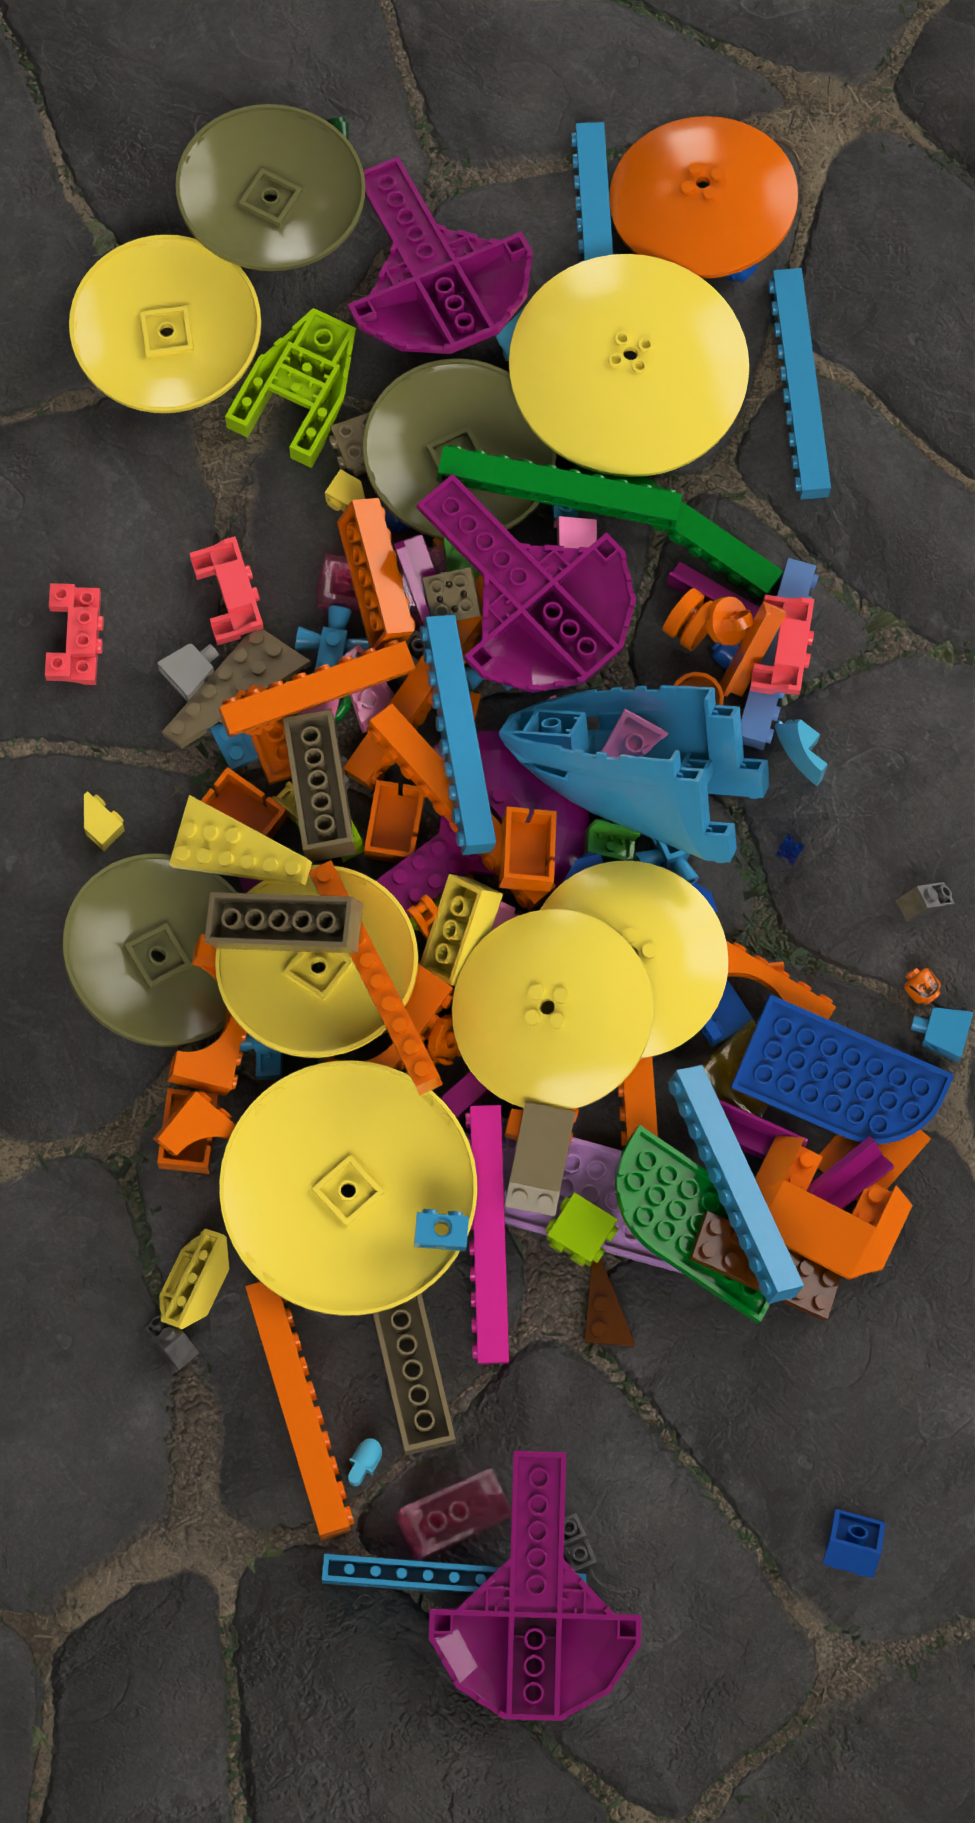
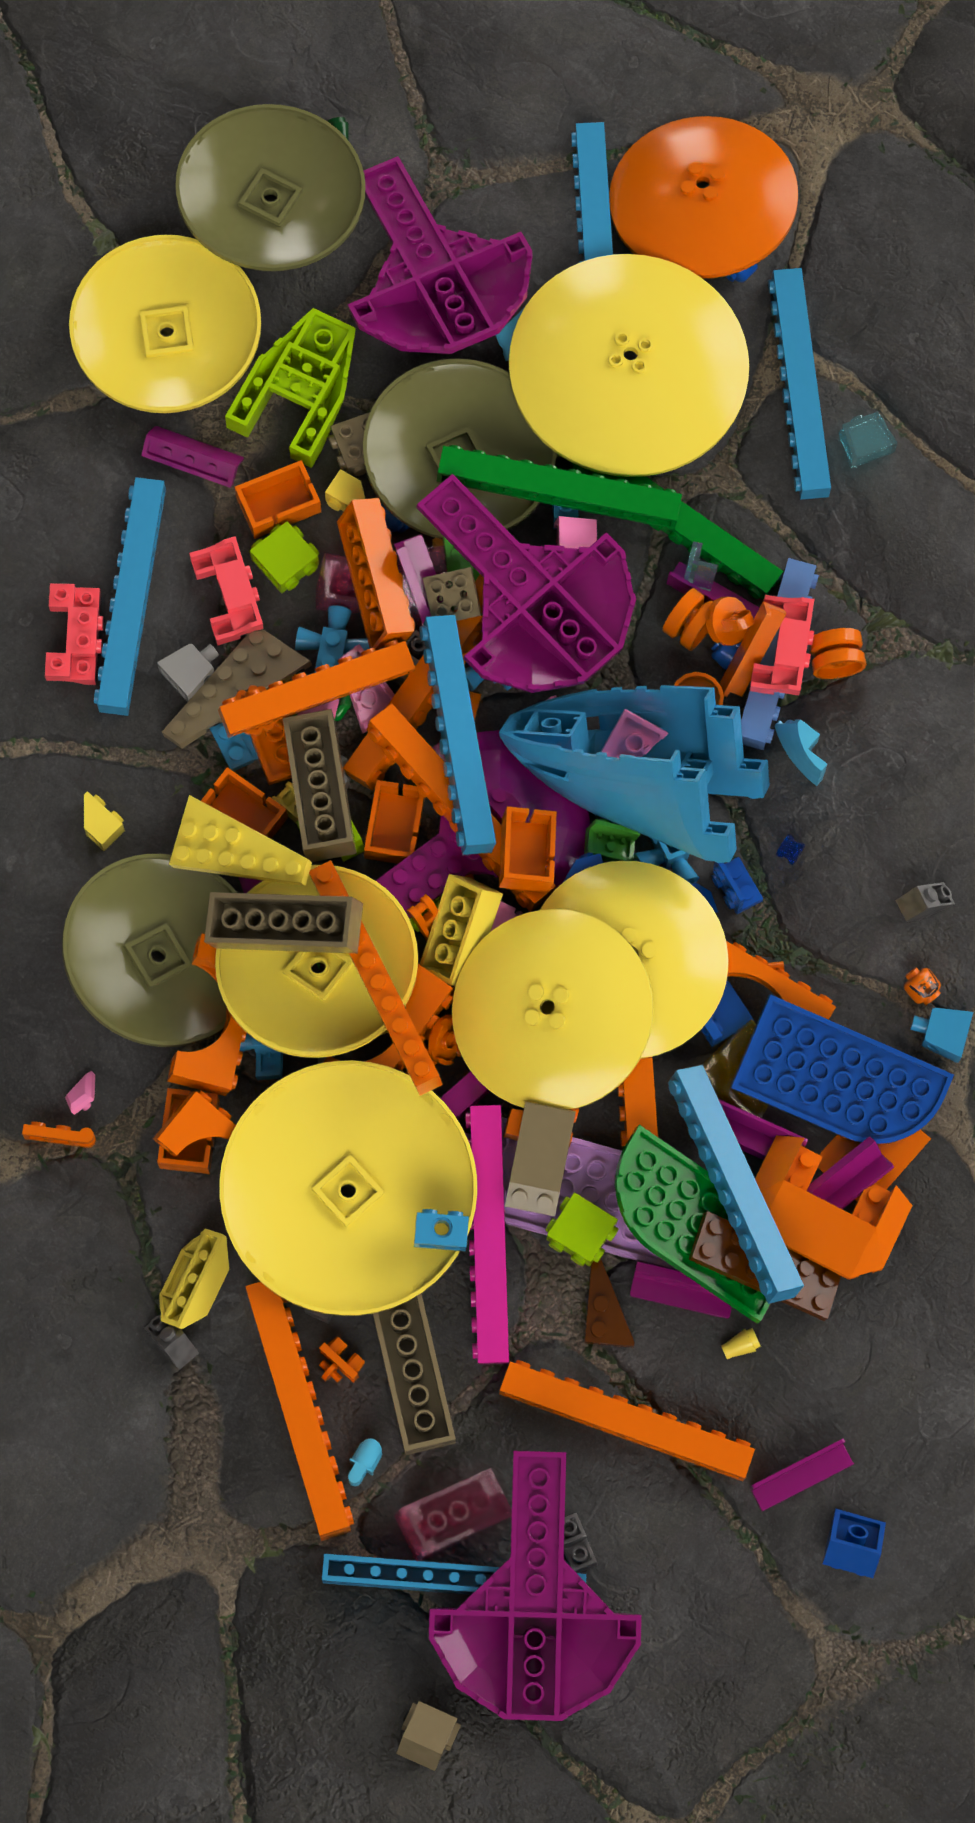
(60, 1135): none -> orange plate
(82, 1093): none -> bright pink piece
(131, 596): none -> dark azure brick
(191, 456): none -> magenta panel
(278, 498): none -> orange piece
(285, 556): none -> lime brick
(349, 1368): none -> orange hips
(427, 1735): none -> dark tan plate
(626, 1420): none -> orange brick
(675, 1290): none -> magenta panel
(699, 572): none -> clear light blue panel
(736, 884): none -> blue bracket
(741, 1344): none -> light yellow cone
(801, 1475): none -> magenta panel
(837, 653): none -> orange wheel
(866, 439): none -> clear light blue torso

